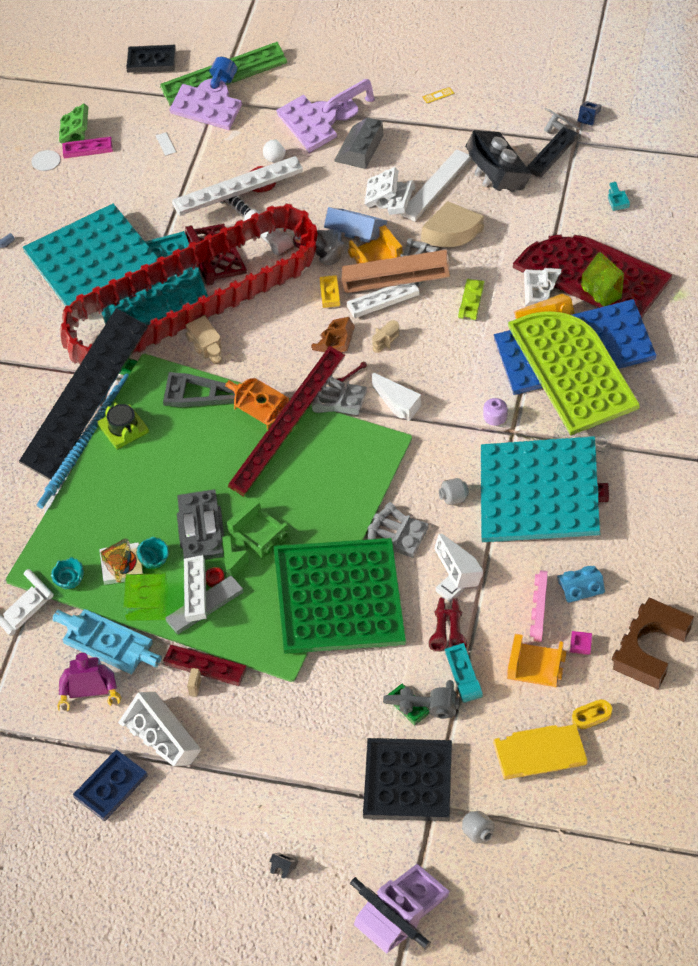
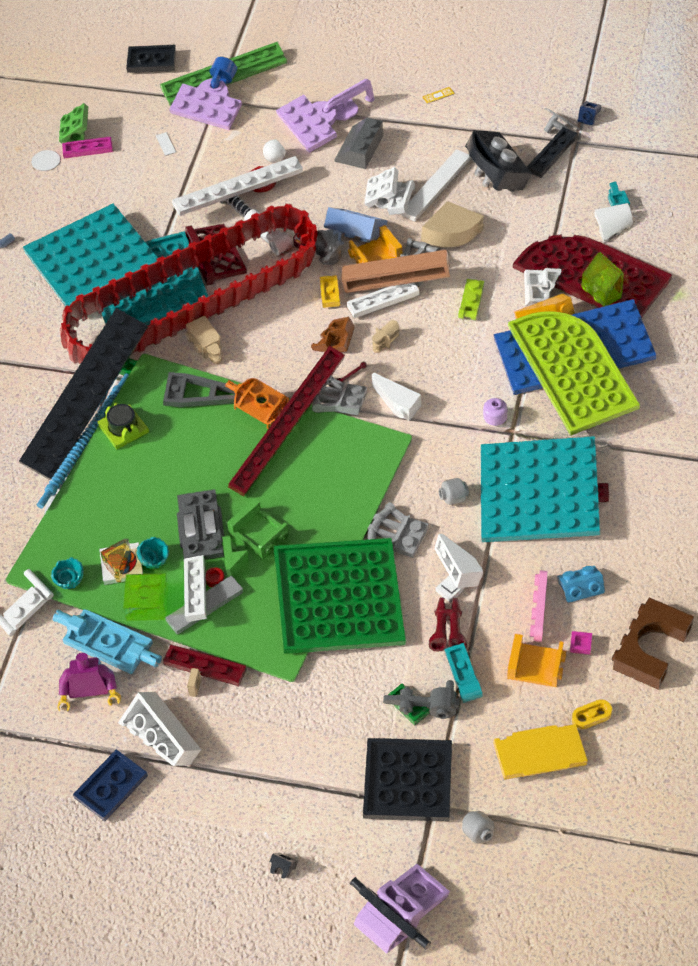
(613, 220): none -> white slope

